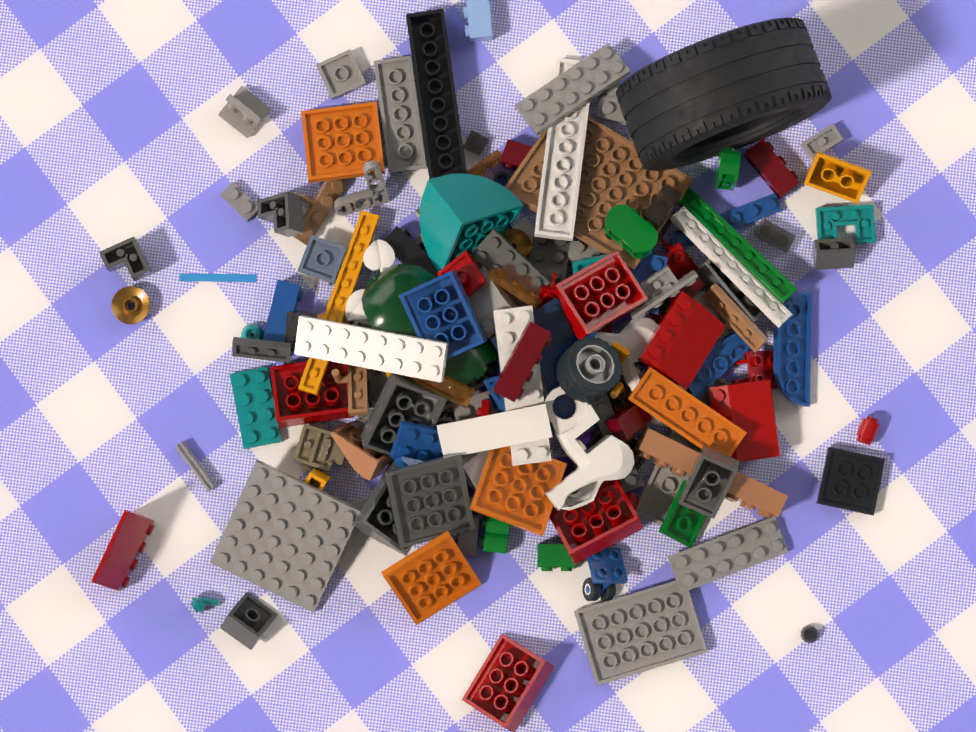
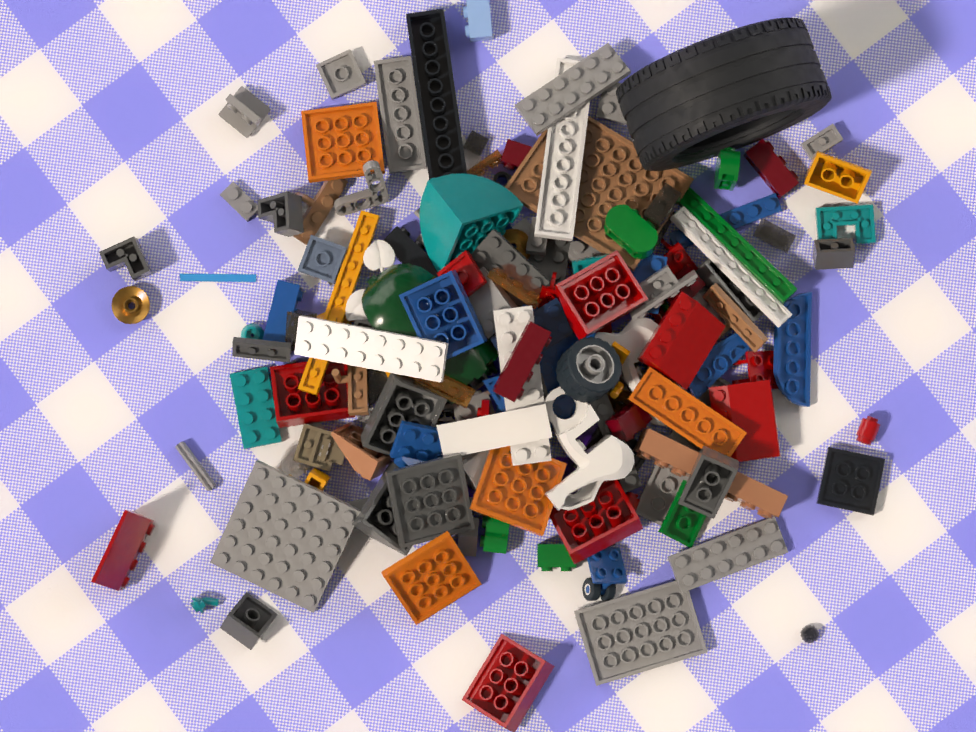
(536, 245): none -> light grey plate

